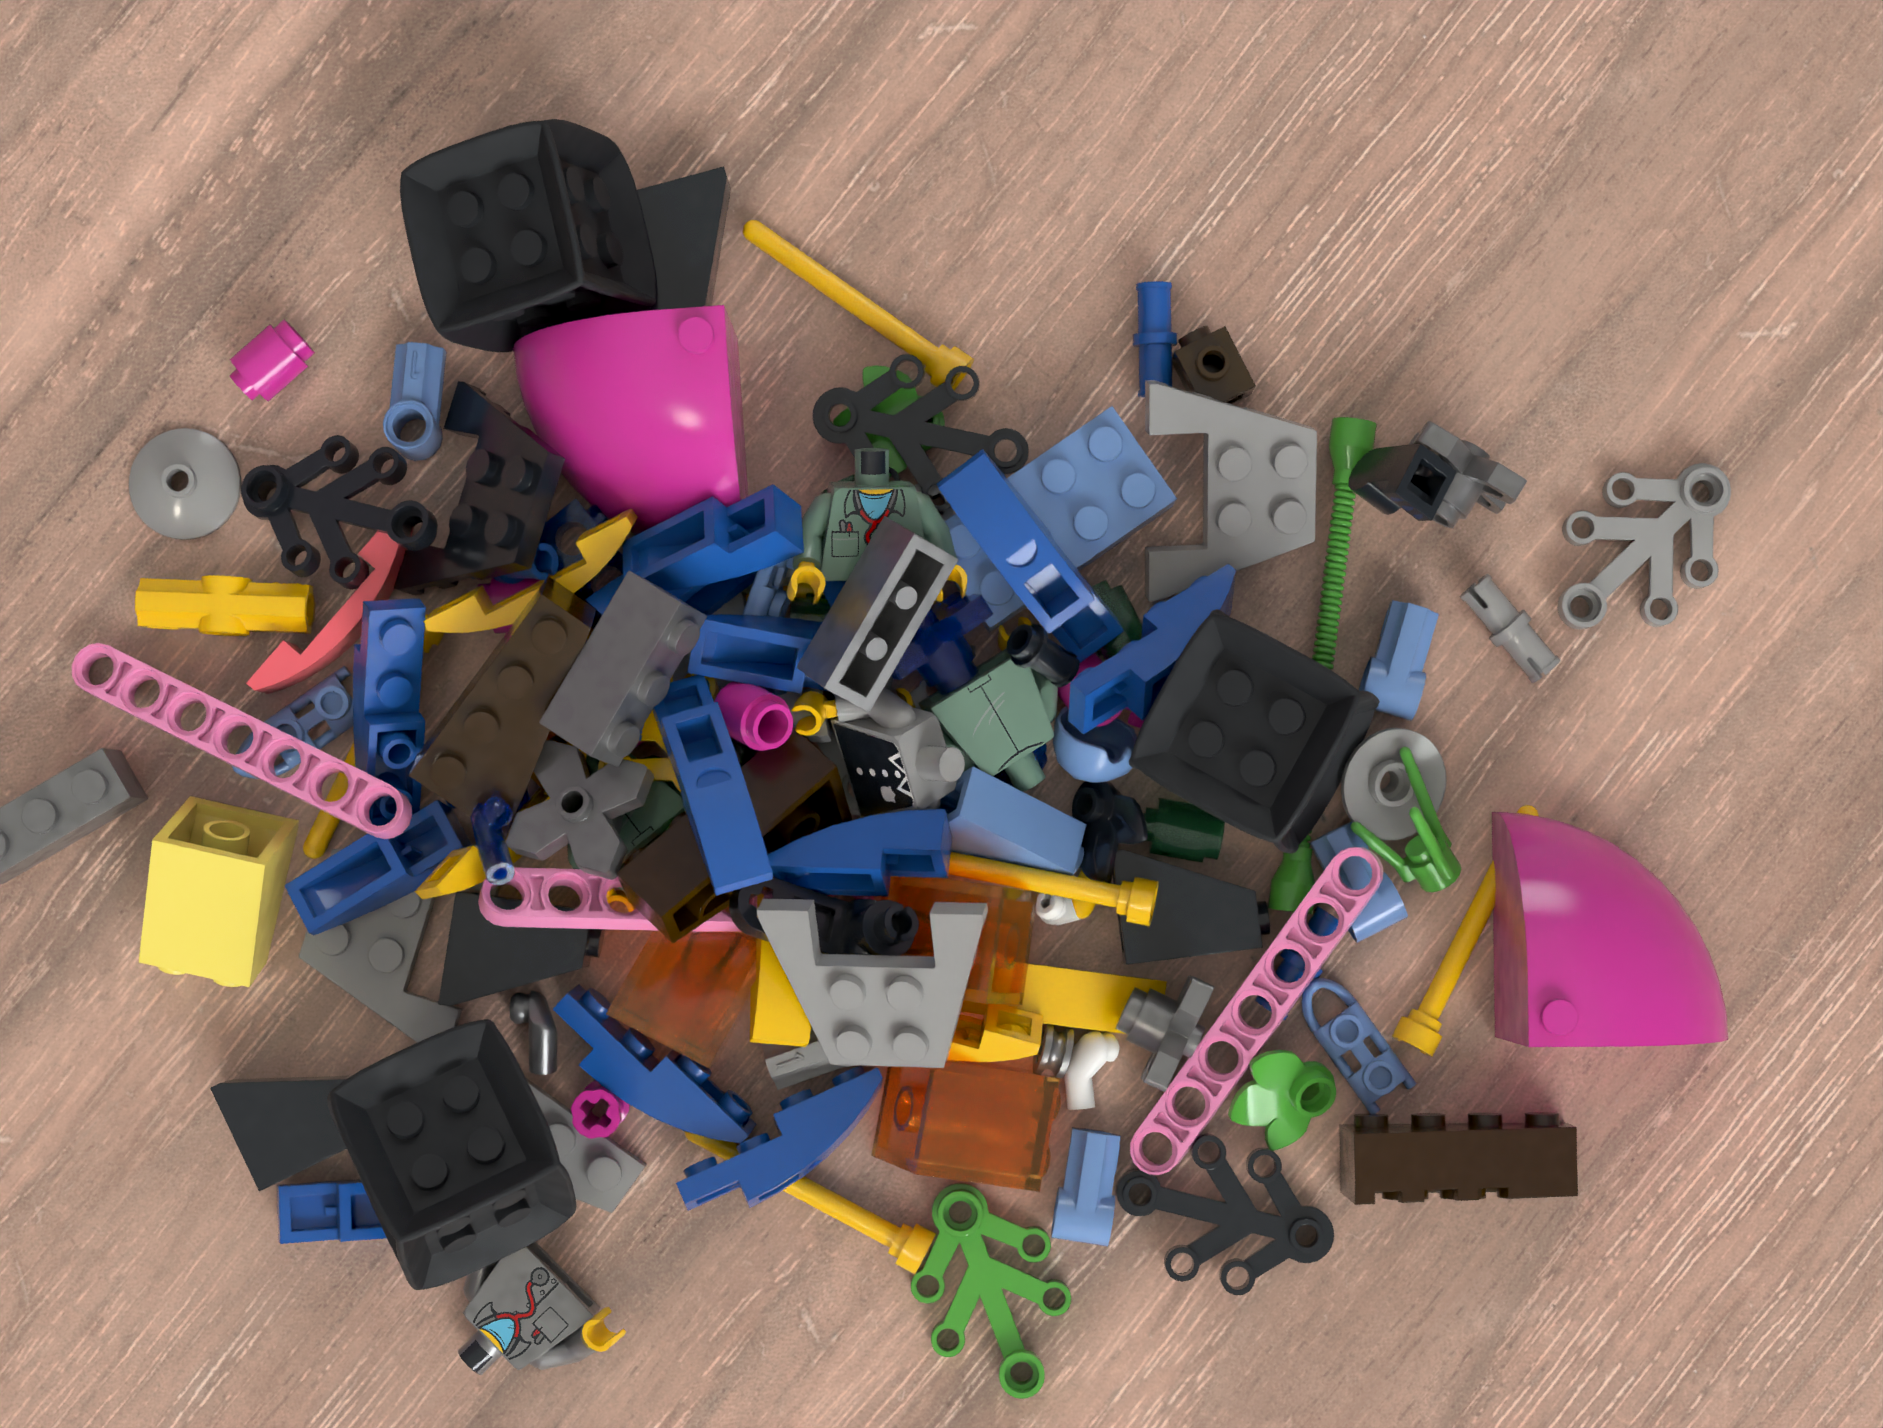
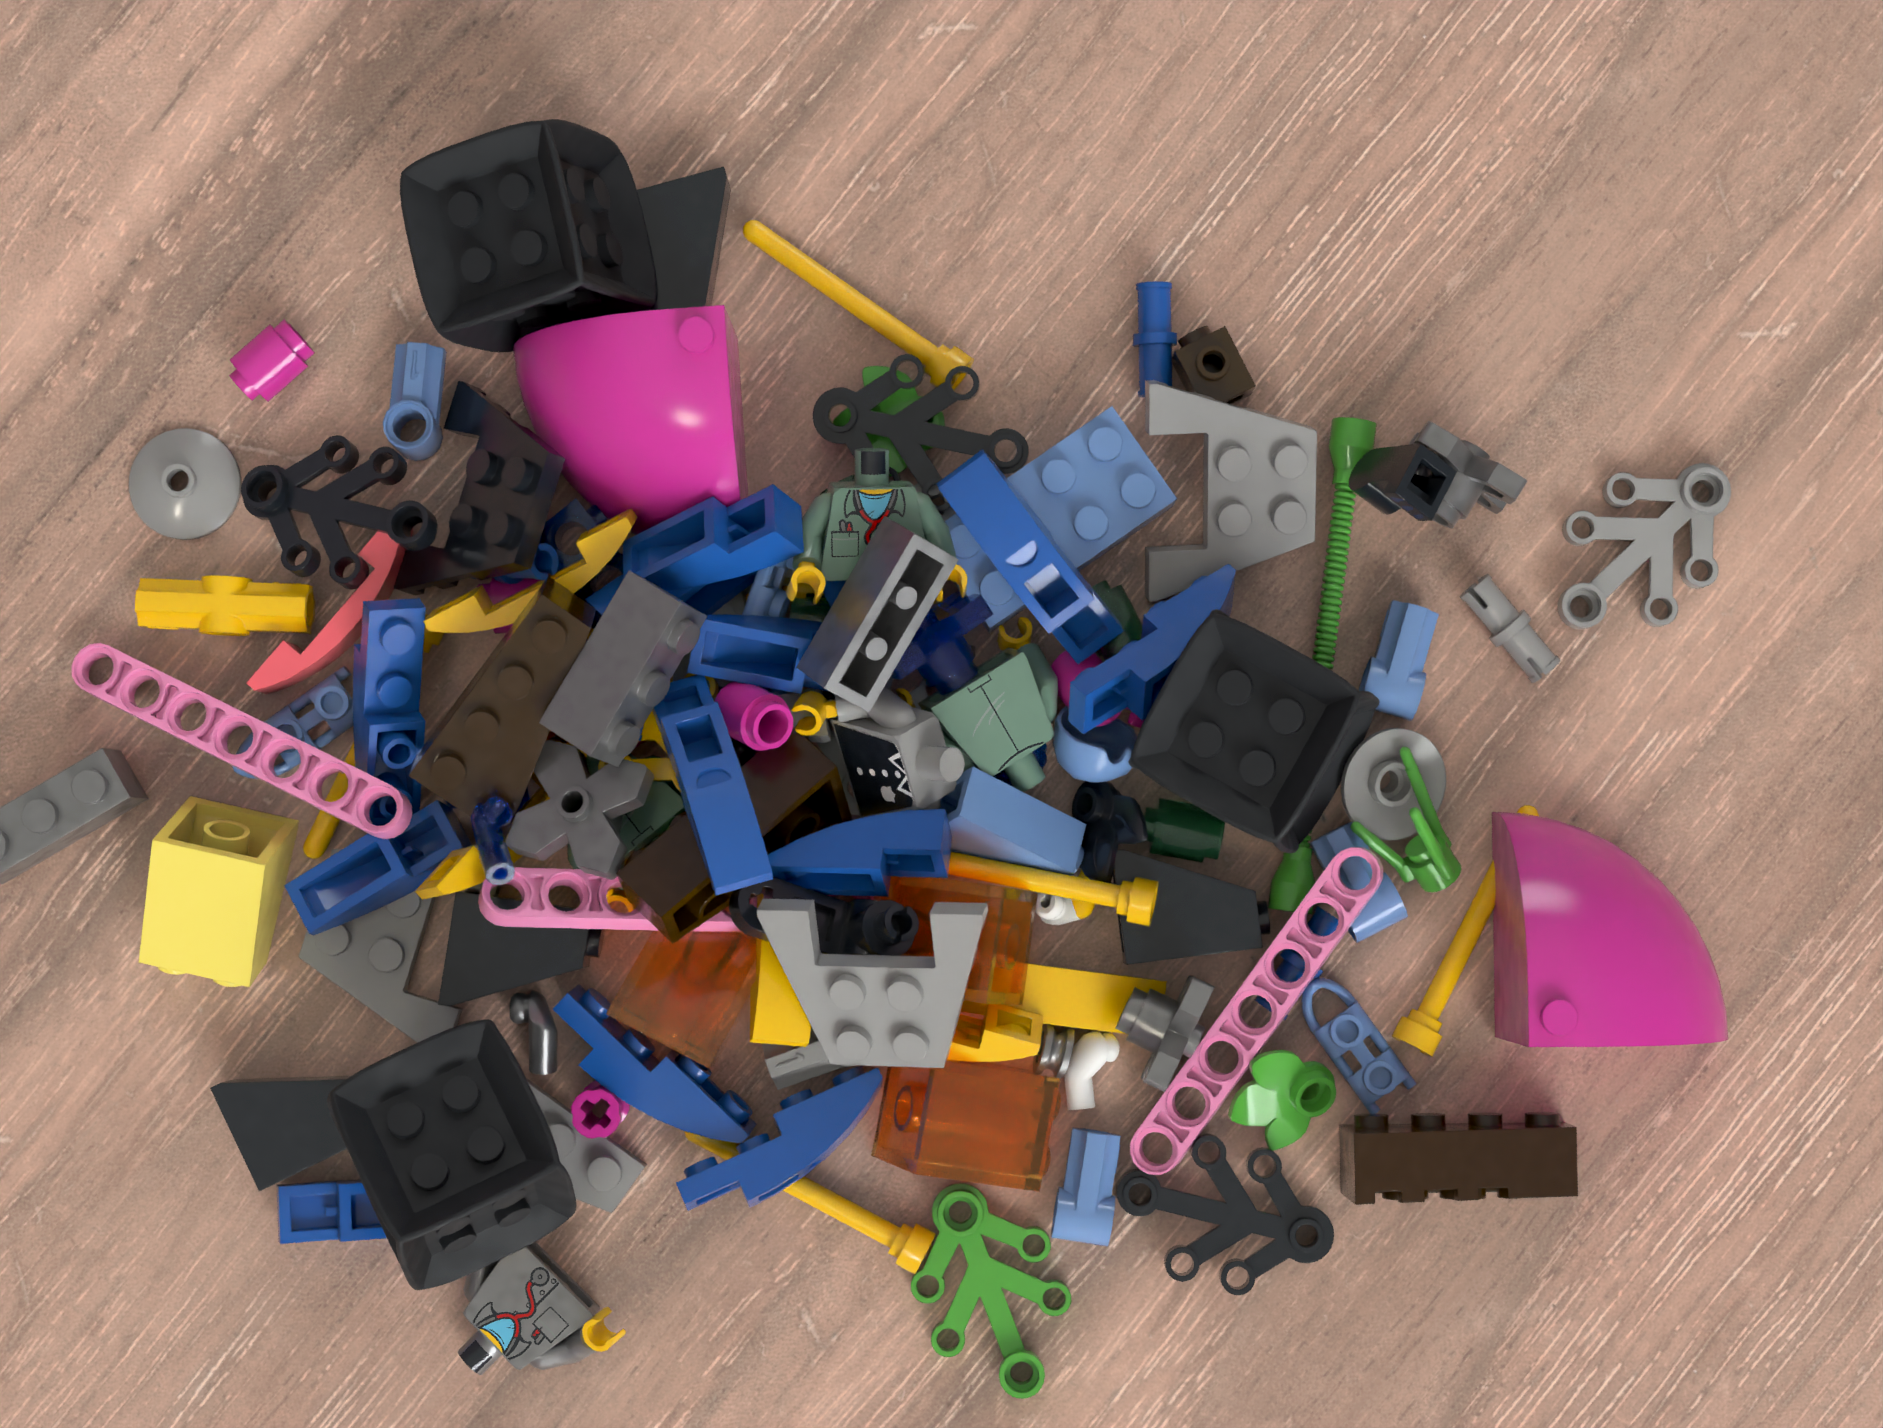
(1033, 649): black pin -> none

